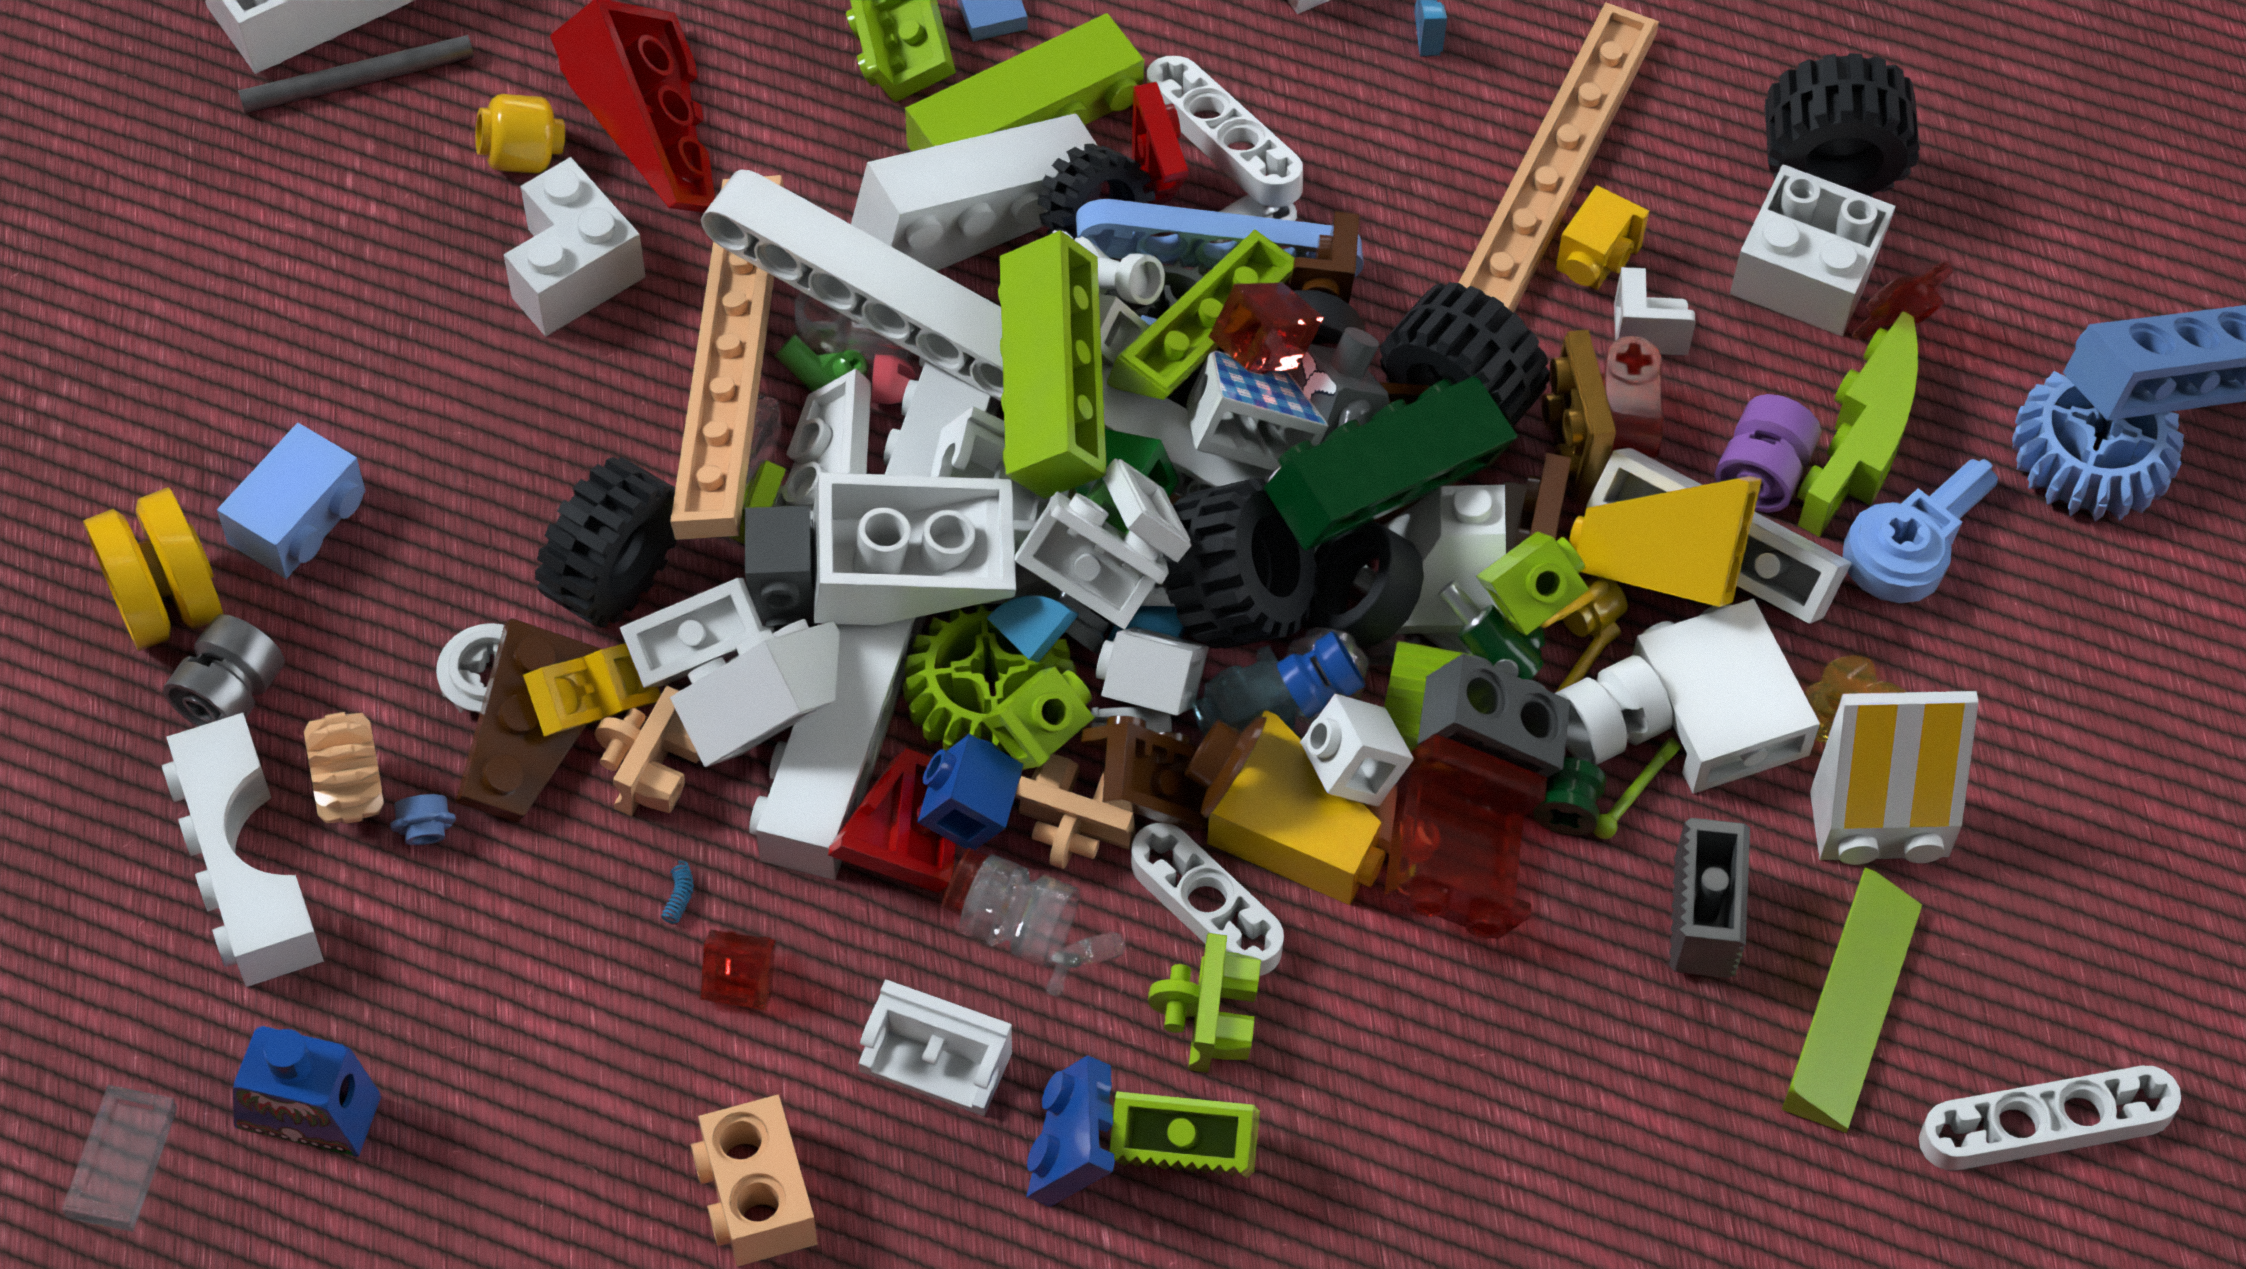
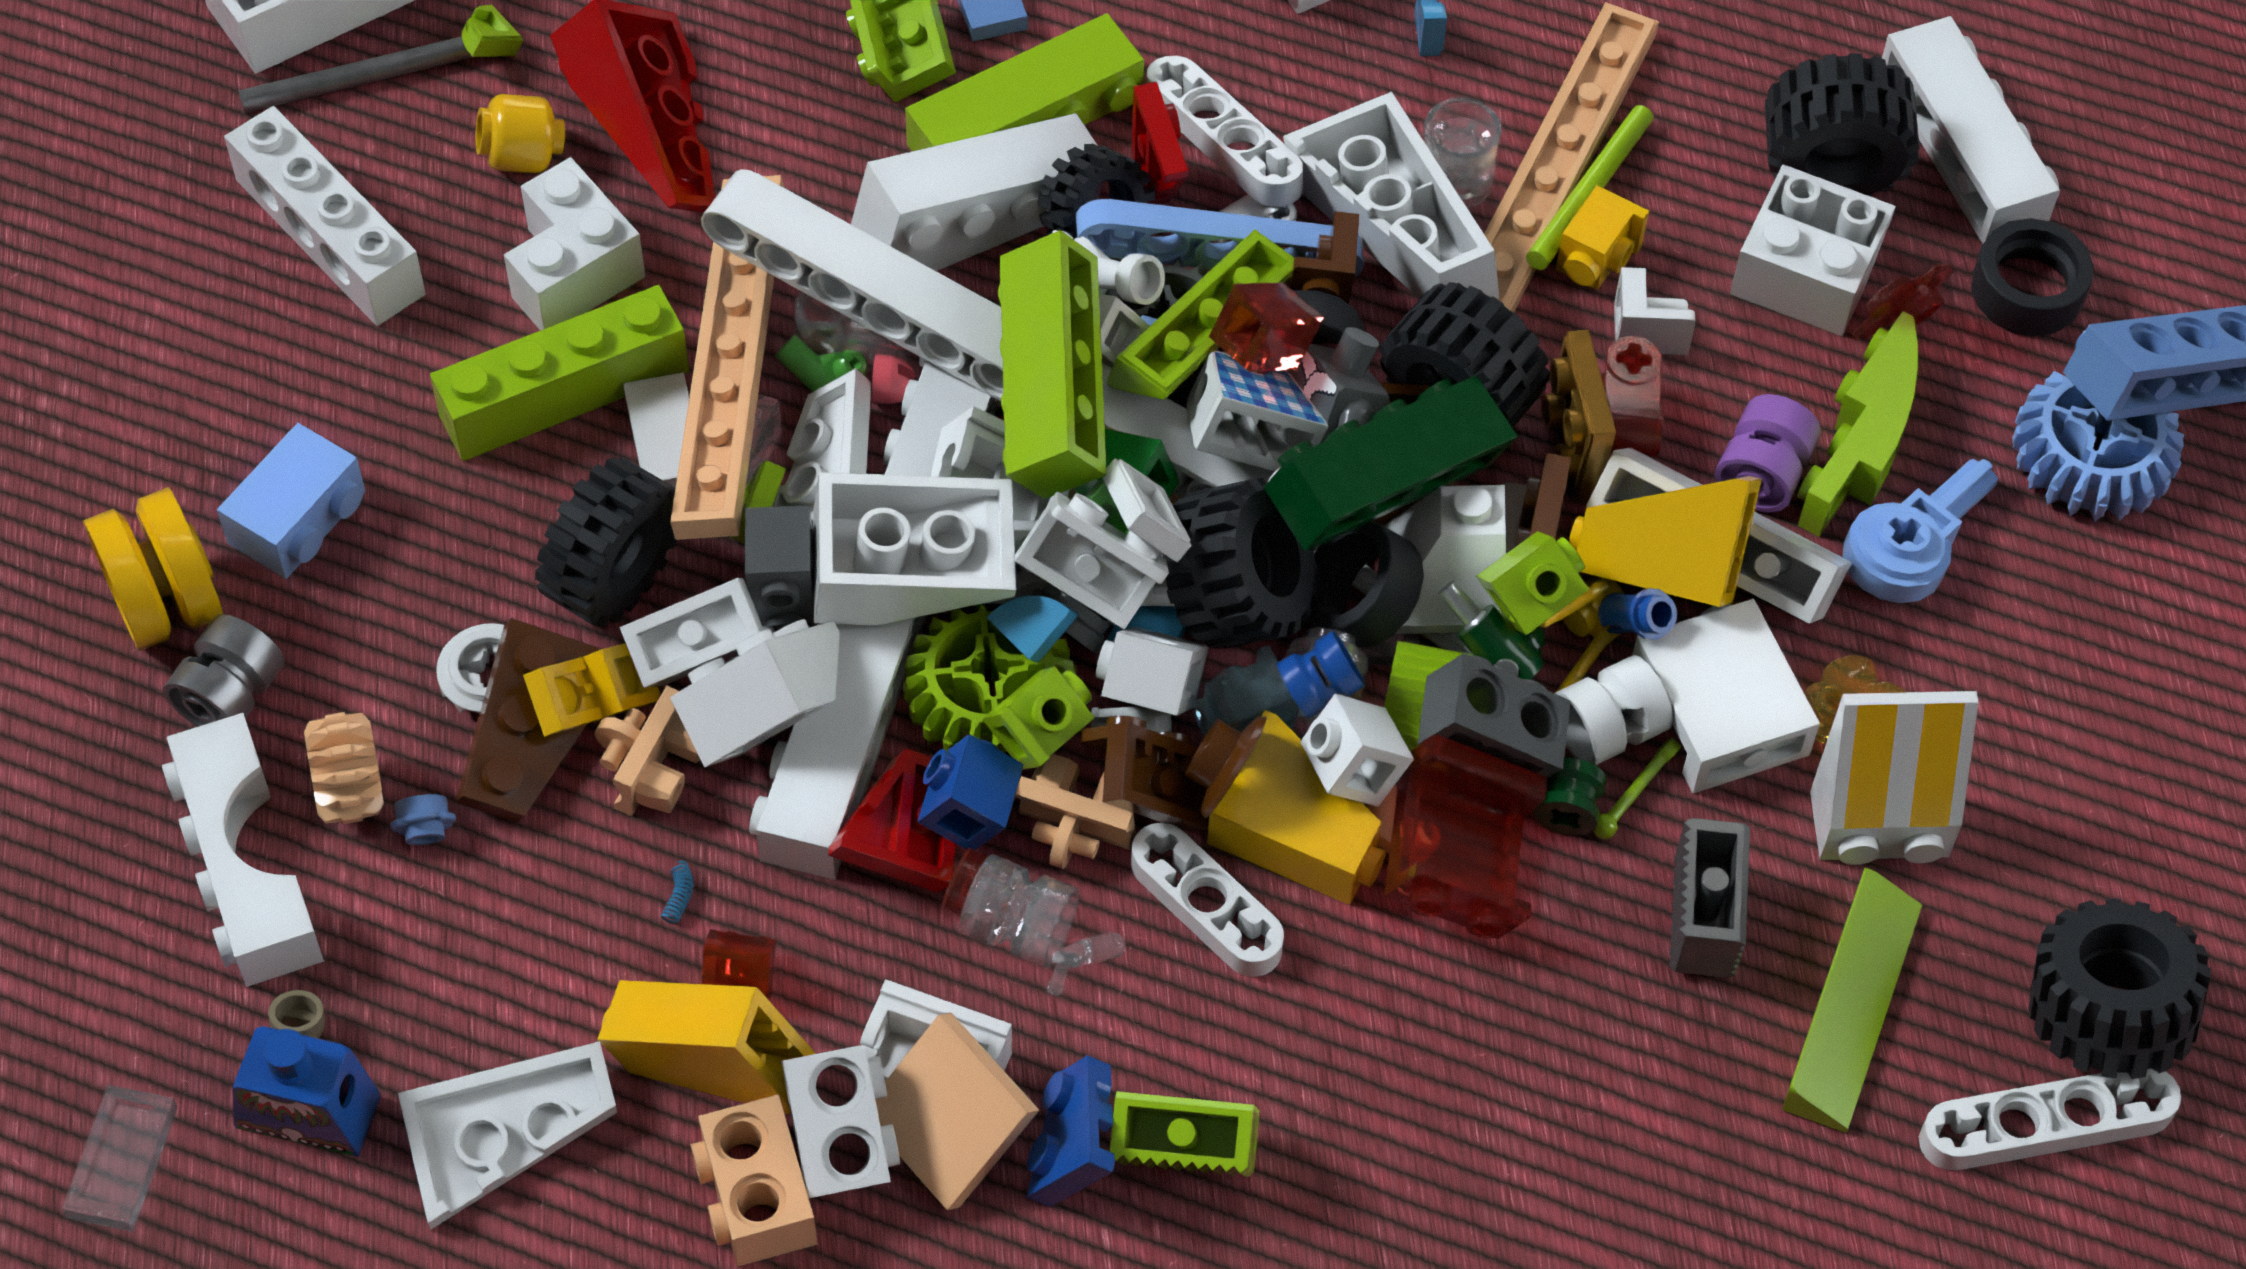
(299, 1012): none -> dark tan hinge
(325, 215): none -> white brick
(490, 34): none -> lime tile
(500, 1122): none -> white wing
(558, 372): none -> lime brick
(658, 422): none -> white tile
(702, 1038): none -> yellow slope
(820, 1124): none -> white brick
(952, 1110): none -> light nougat tile
(1214, 1032): lime hips -> none
(1407, 208): none -> white wedge
(1465, 143): none -> clear wheel
(1598, 174): none -> lime bar
(1647, 614): none -> blue pin
(1970, 129): none -> white brick
(2041, 242): none -> black tyre
(2109, 1025): none -> black tyre

